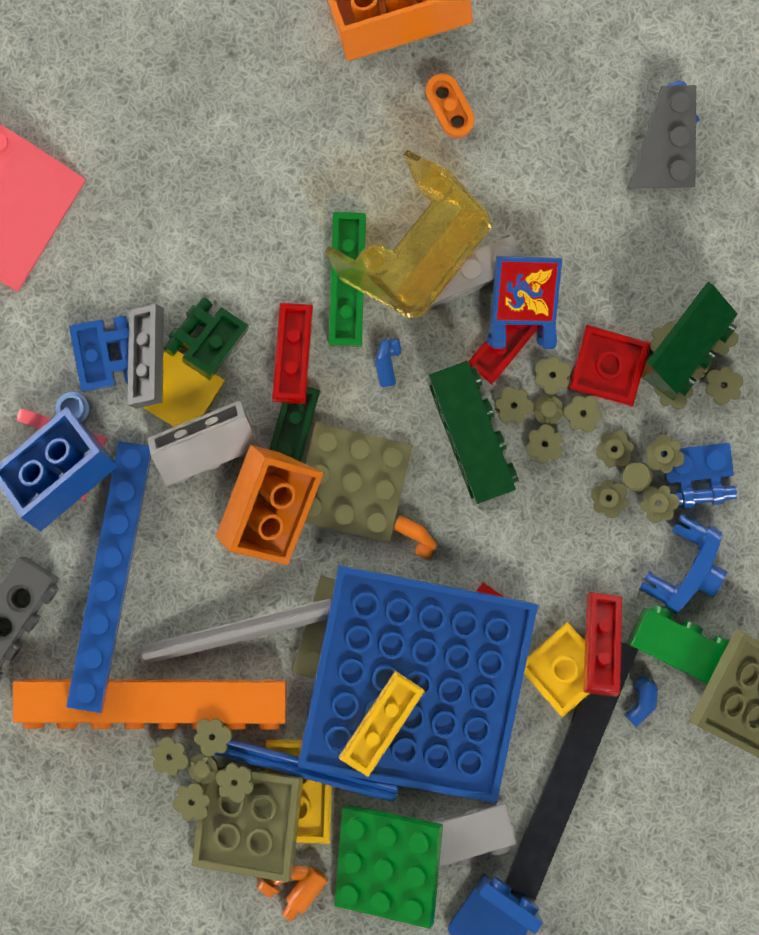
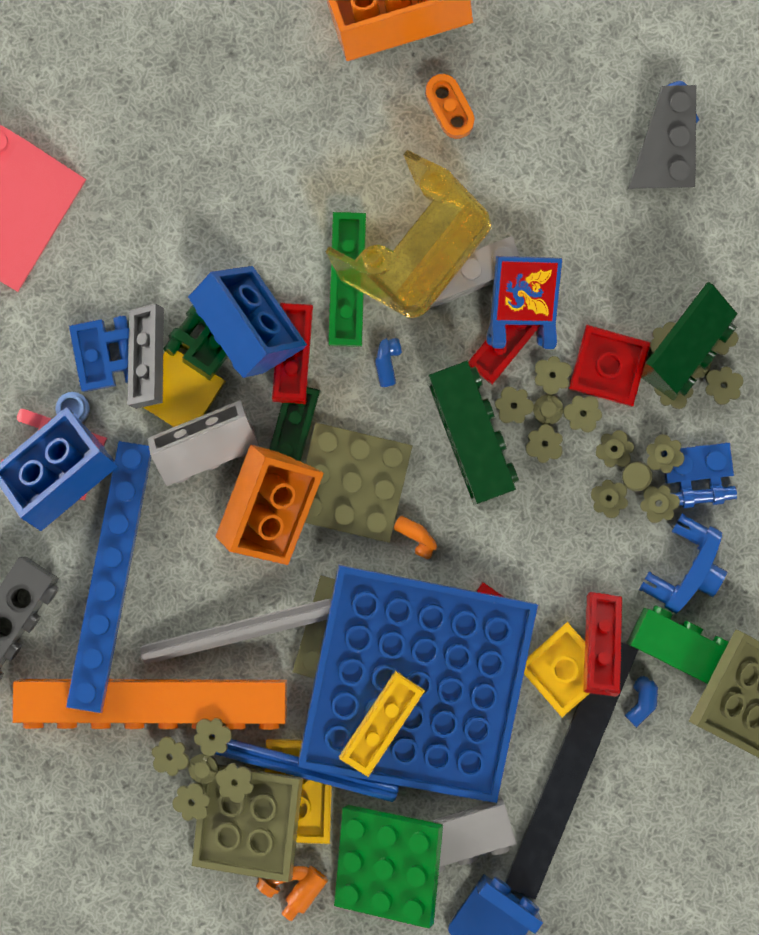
(246, 320): none -> blue slope

